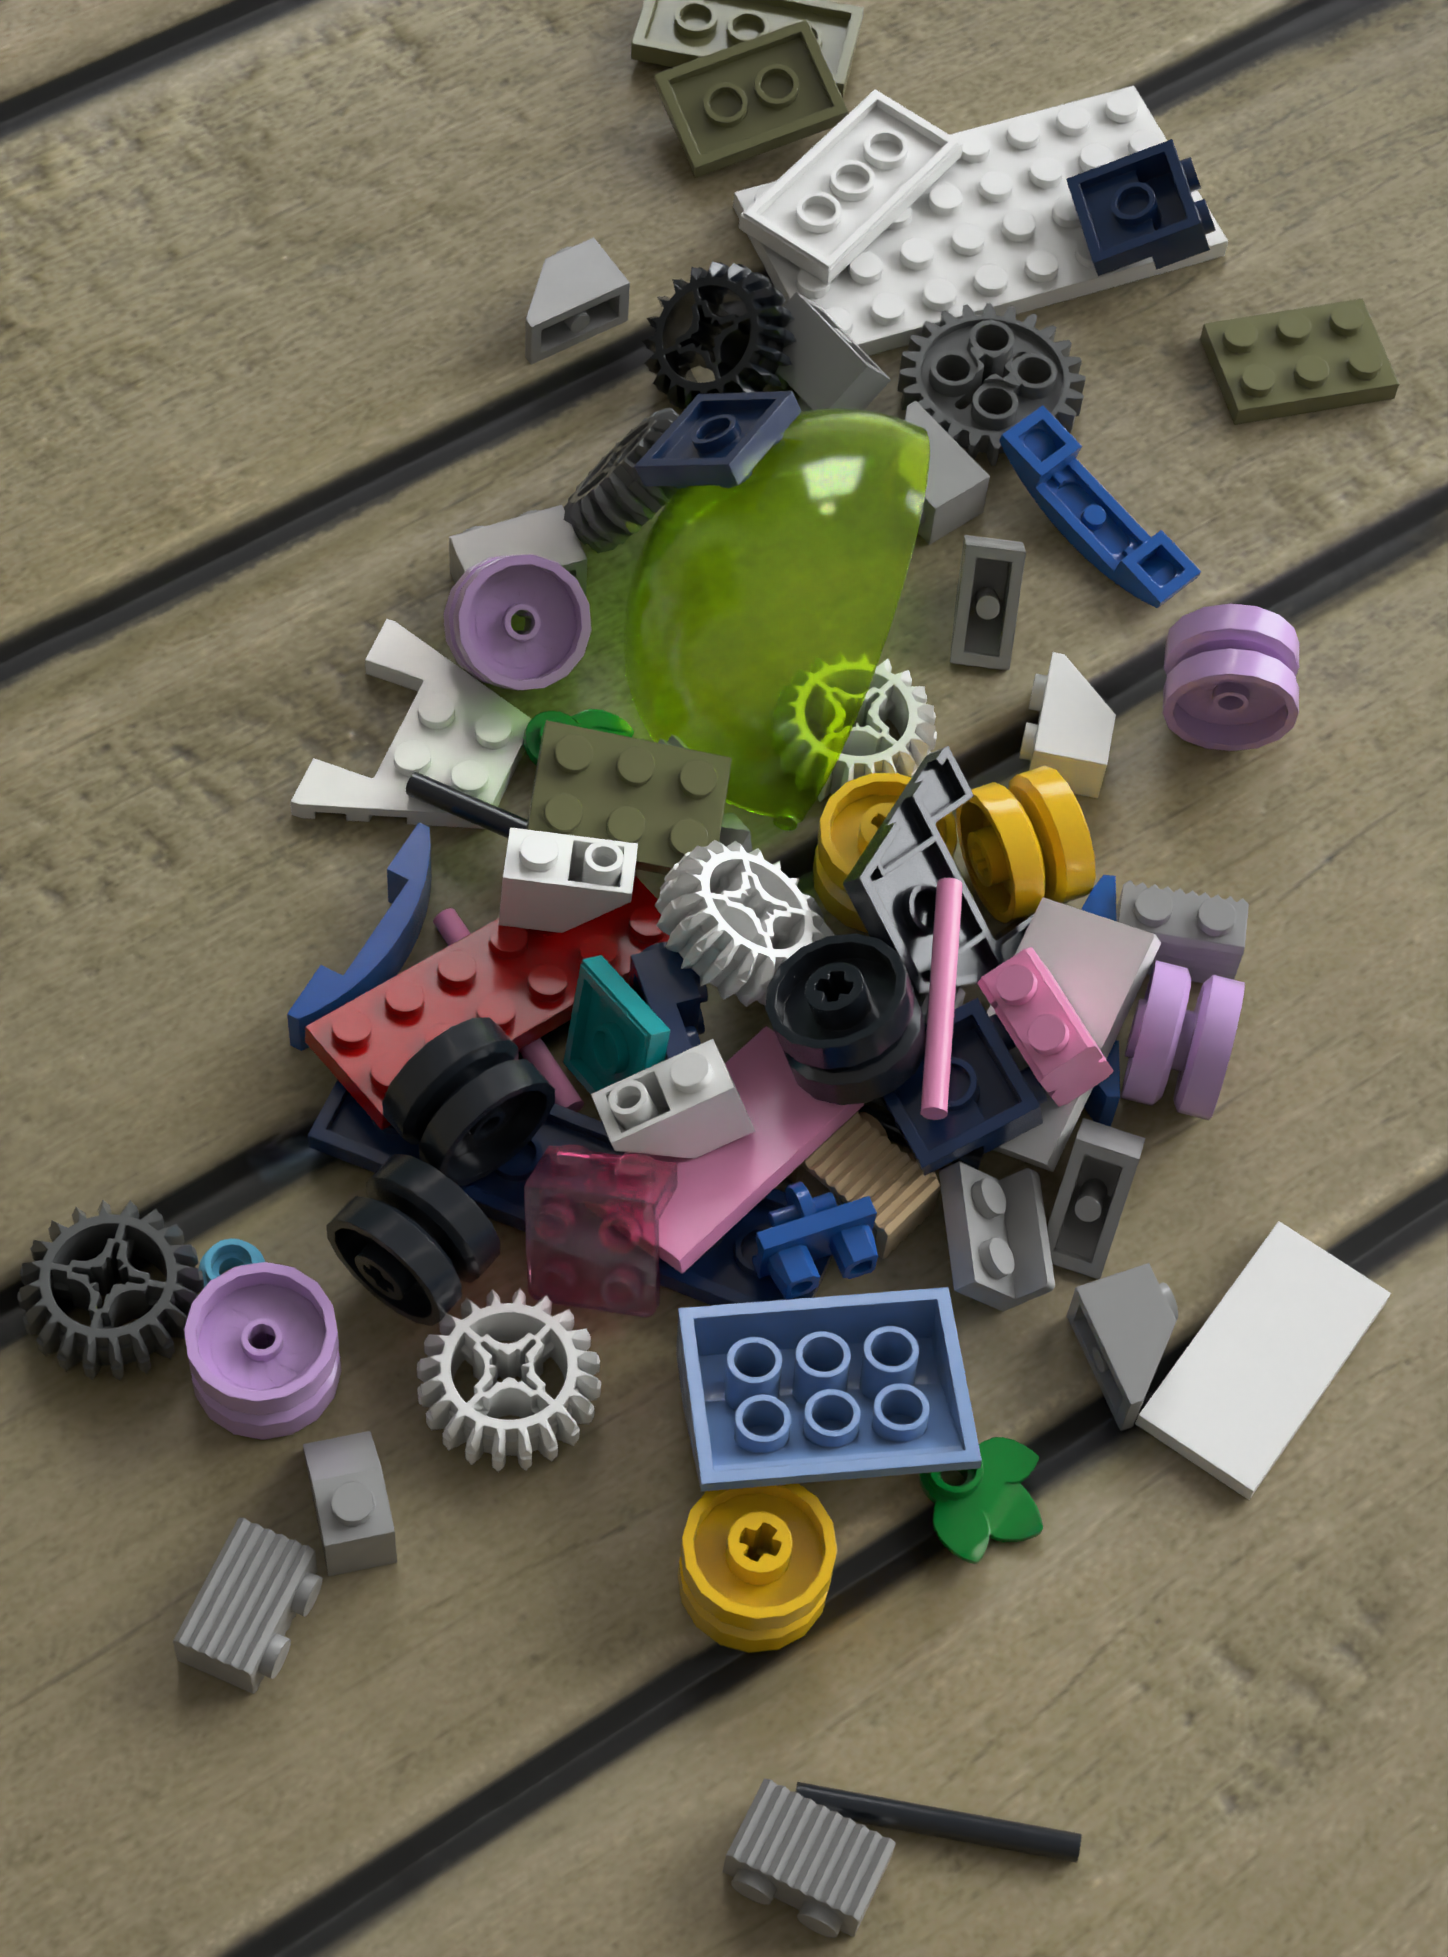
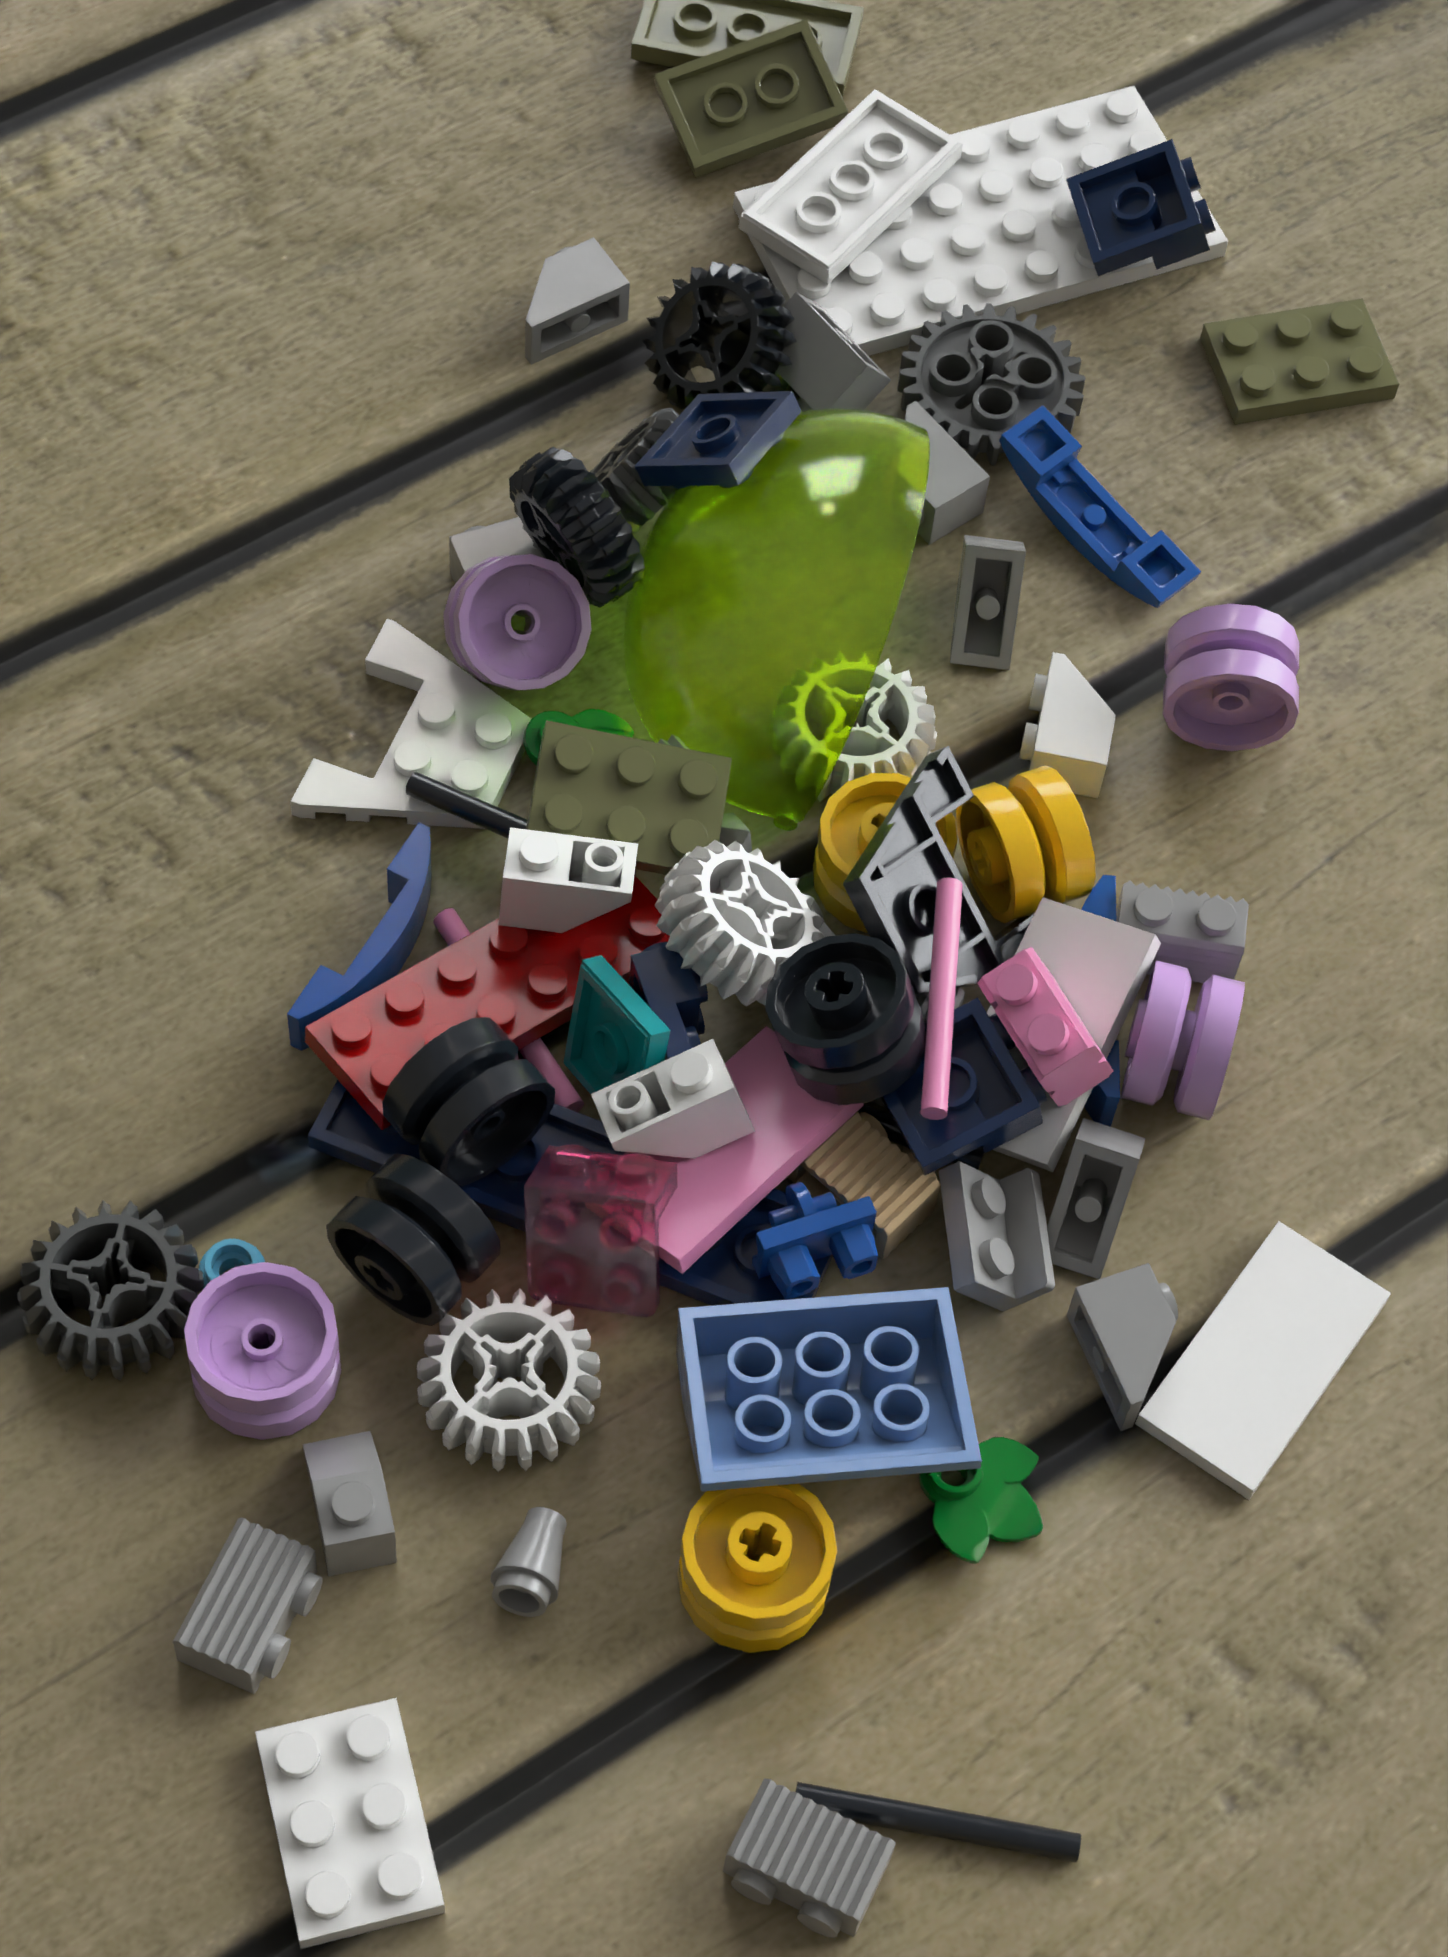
(349, 1823): none -> white plate
(530, 1567): none -> light grey cone
(577, 524): none -> black gear

